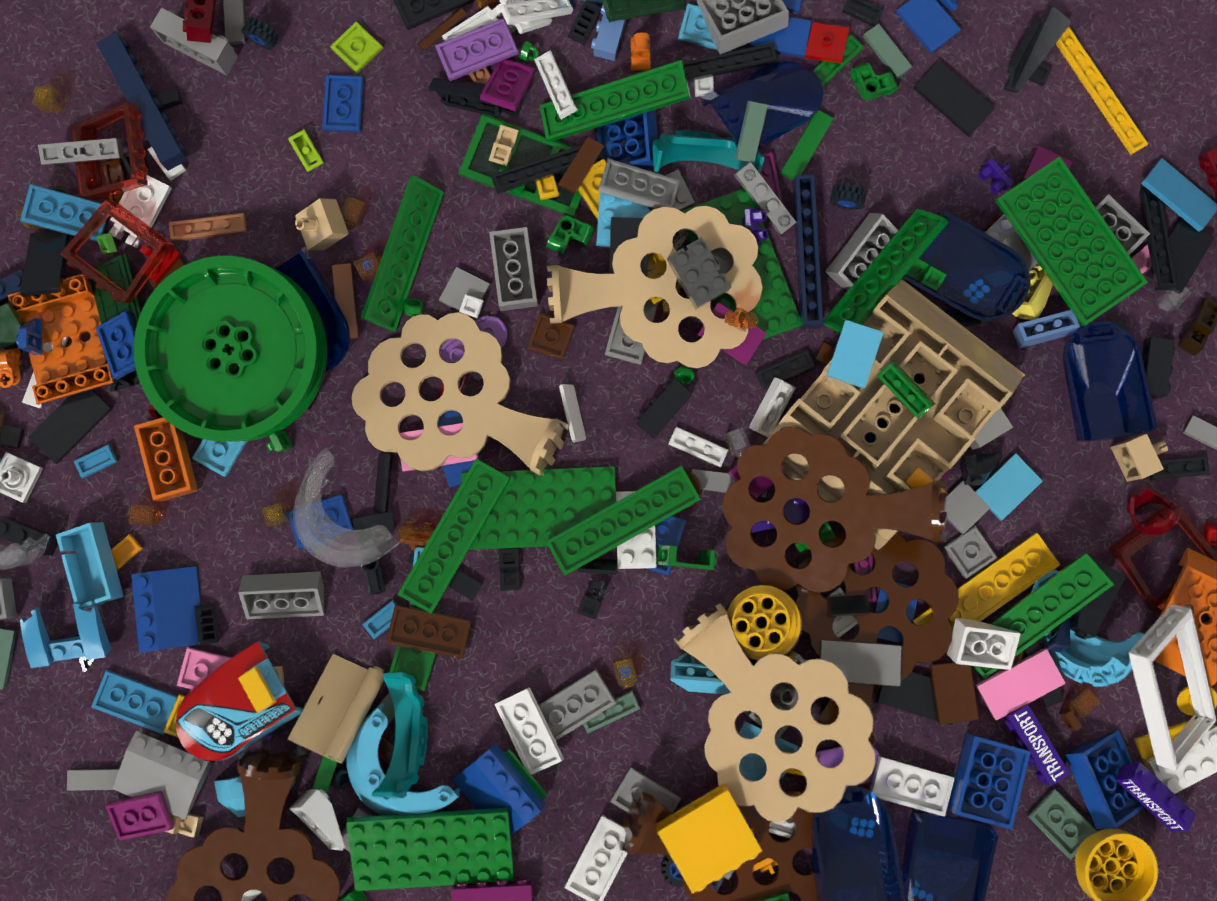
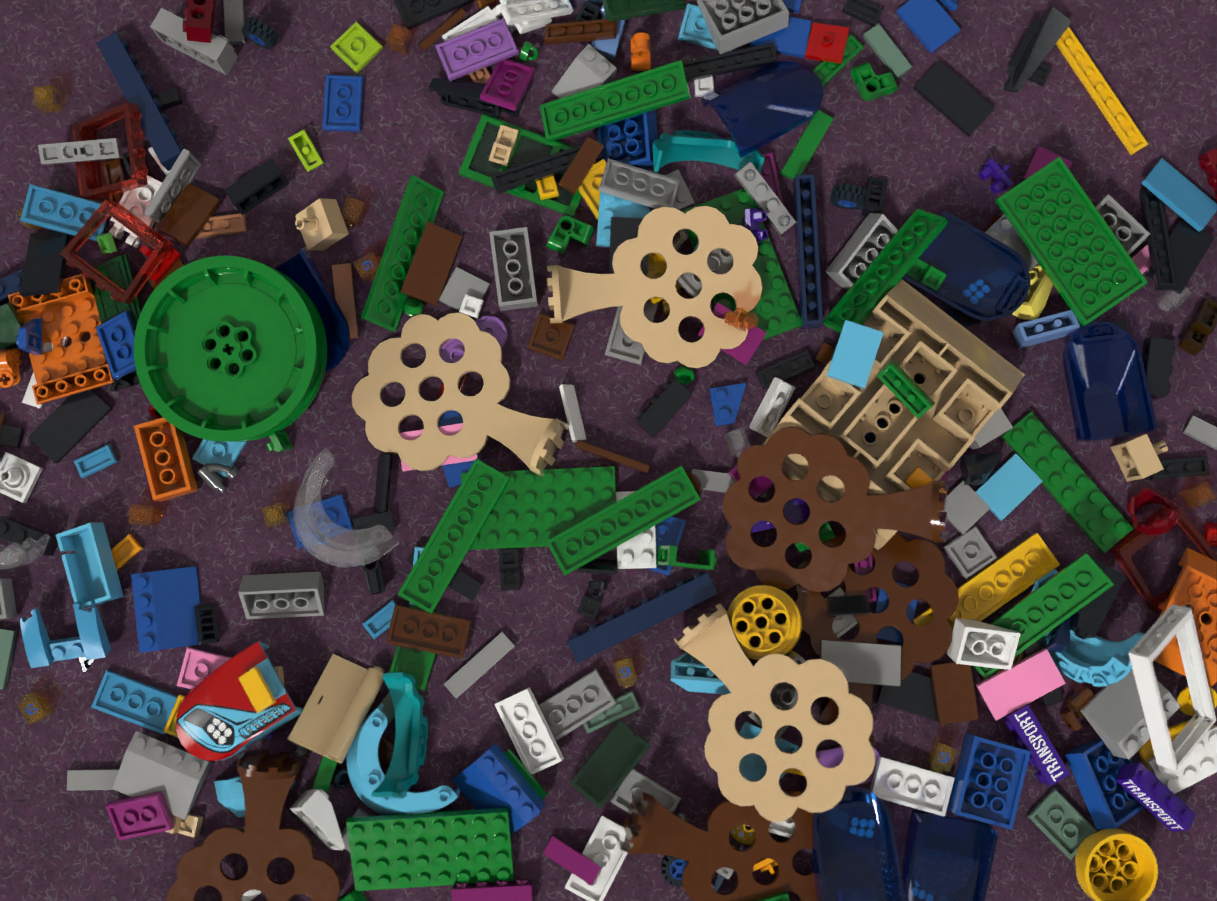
(35, 707): none -> clear yellow brick
(173, 185): none -> light grey tile
(188, 214): none -> reddish brown tile
(209, 475): none -> dark grey plant
(256, 186): none -> black brick
(399, 39): none -> clear orange brick
(415, 535): clear orange hips -> none
(431, 264): none -> reddish brown tile
(479, 665): none -> light grey tile
(555, 84): white tile -> none
(572, 860): none -> magenta tile
(580, 31): none -> reddish brown tile
(584, 73): none -> light grey slope
(610, 763): none -> clear green piece
(611, 456): none -> reddish brown tile
(642, 617): none -> dark blue brick
(698, 273): dark grey piece -> none
(698, 447): white tile -> none
(708, 838): yellow panel -> none
(726, 403): none -> blue wing
(751, 131): sand green tile -> none
(870, 207): none -> black slope
(941, 757): none -> clear yellow brick
(1067, 482): none -> green plate
(1119, 715): none -> light grey slope
(1198, 494): none -> clear orange brick

